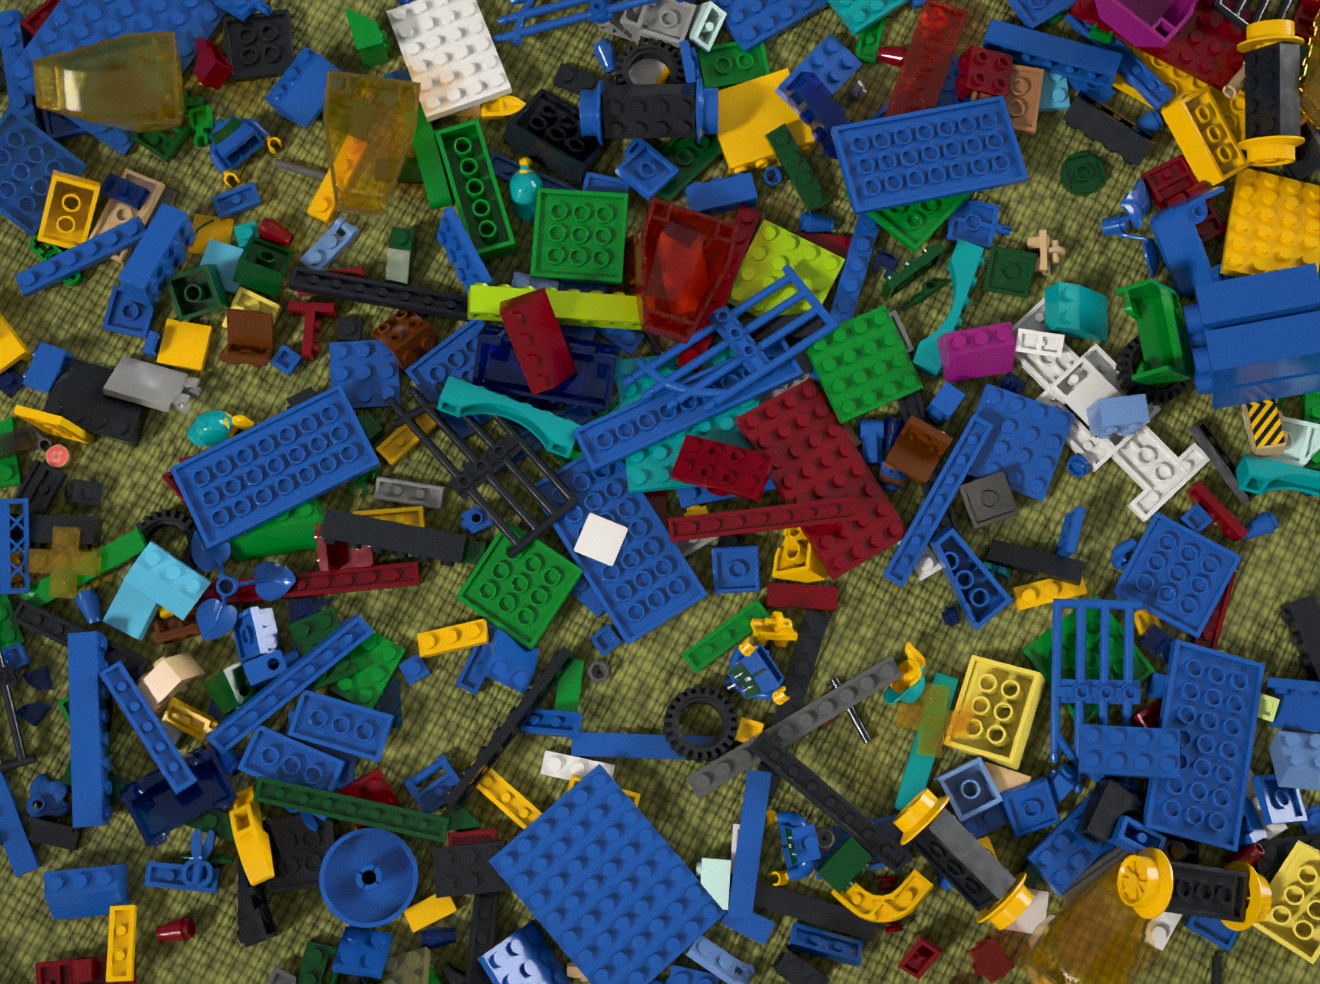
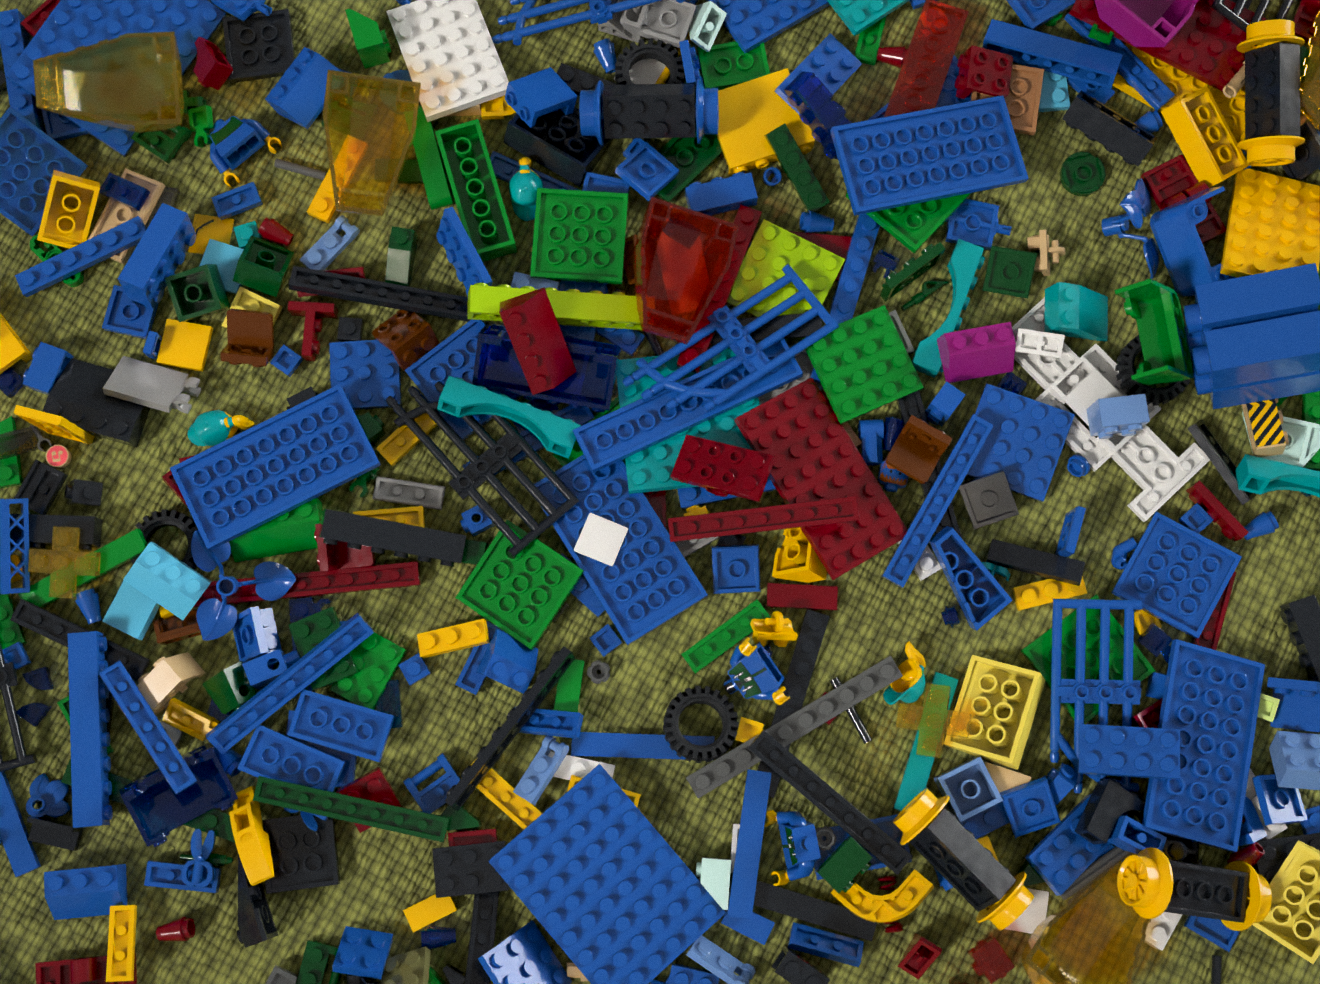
(371, 903): blue piece -> none
(539, 95): none -> blue panel
(541, 770): none -> medium blue plate
(857, 90): dark grey plate -> none

